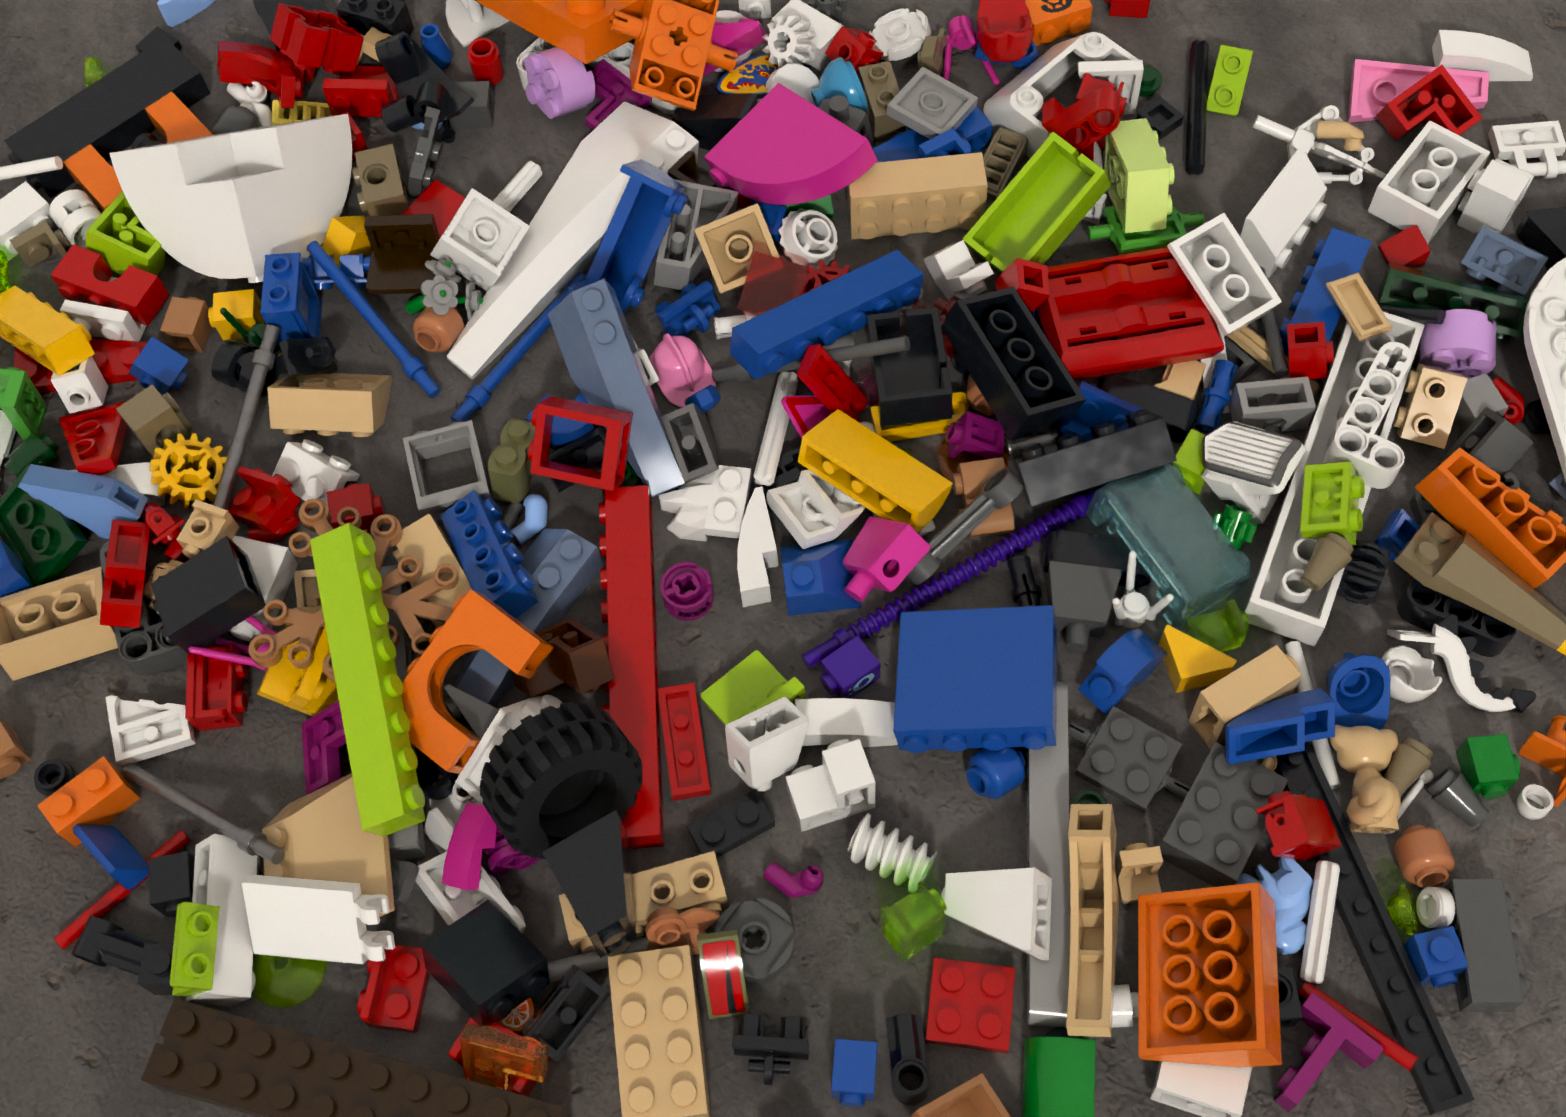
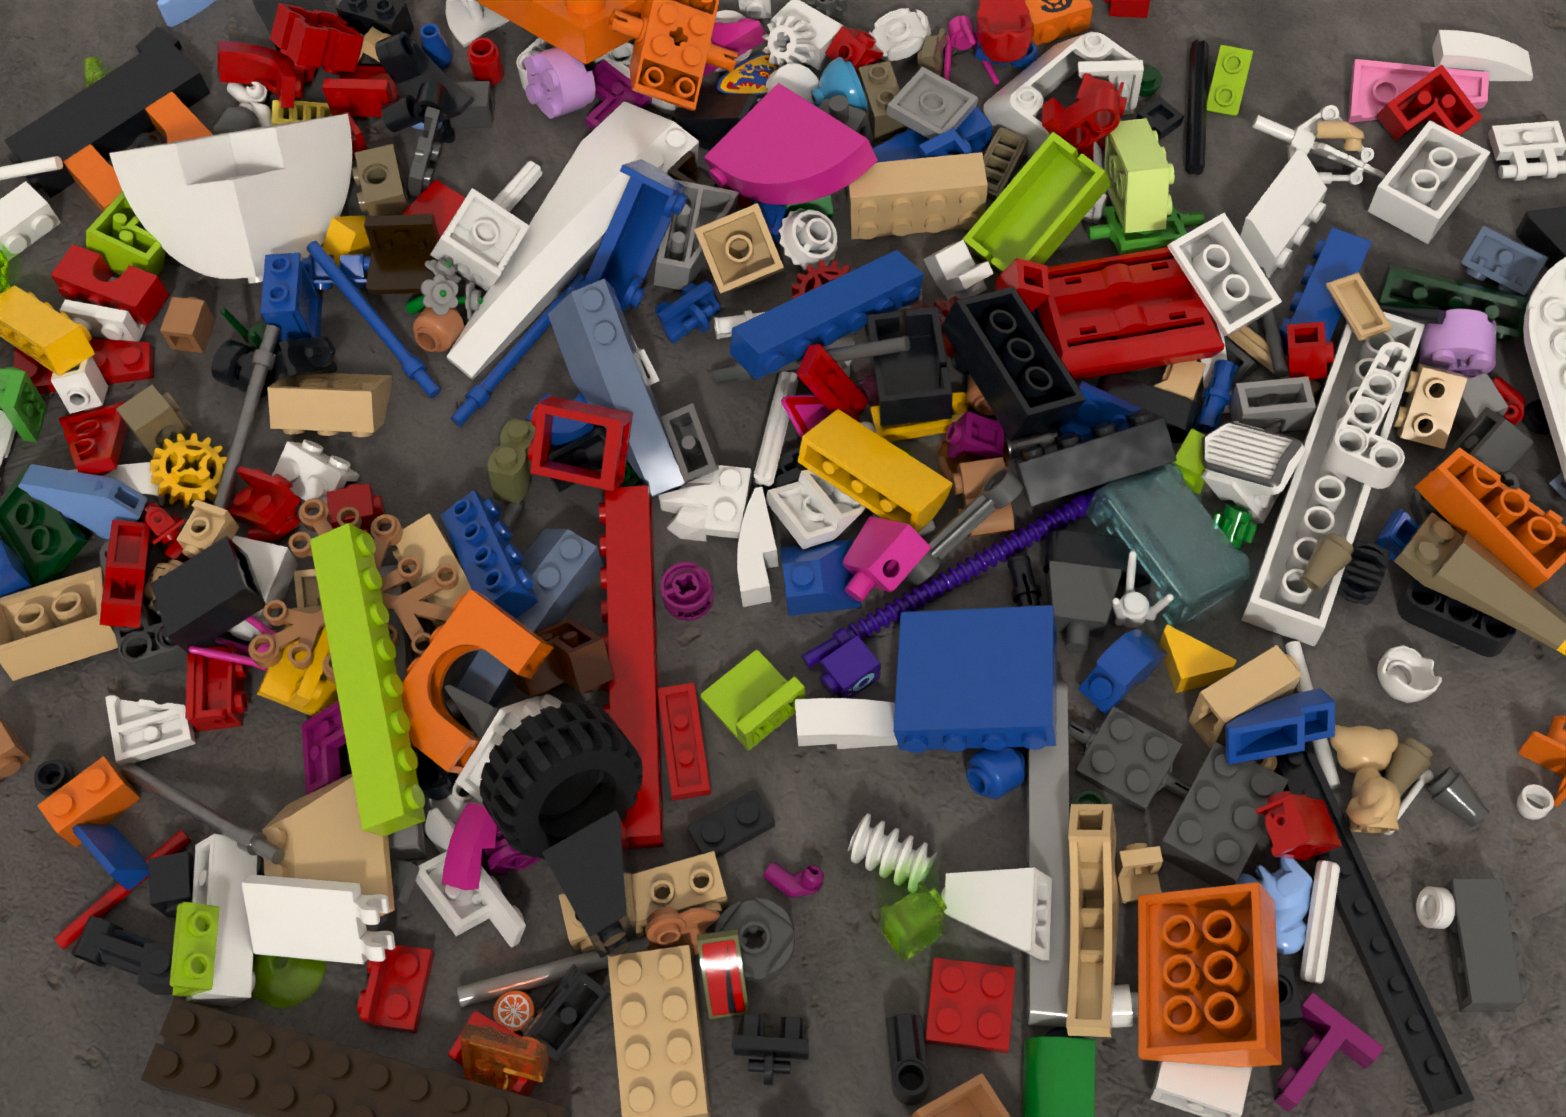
(33, 451): dark green brick -> none
(39, 244): dark tan bracket -> none
(73, 215): white wheel -> none
(159, 366): blue brick -> none
(242, 305): yellow brick -> none
(429, 444): light grey window -> none
(486, 964): black brick -> none
(535, 518): light blue arm -> none
(680, 368): bright pink piece -> none
(705, 398): blue tile -> none
(766, 743): white torso -> none
(771, 283): clear red piece -> none
(834, 789): white brick -> none
(854, 1072): blue brick -> none
(1221, 628): clear neon green bracket -> none
(1332, 501): lime bracket -> none
(1360, 690): blue piece -> none
(1391, 1047): red bar -> none
(1402, 910): clear neon green animal -> none
(1406, 248): red slope -> none
(1424, 856): nougat head -> none
(1436, 956): blue brick -> none
(1462, 669): white piece -> none
(1488, 765): green brick -> none
(1494, 196): white brick -> none

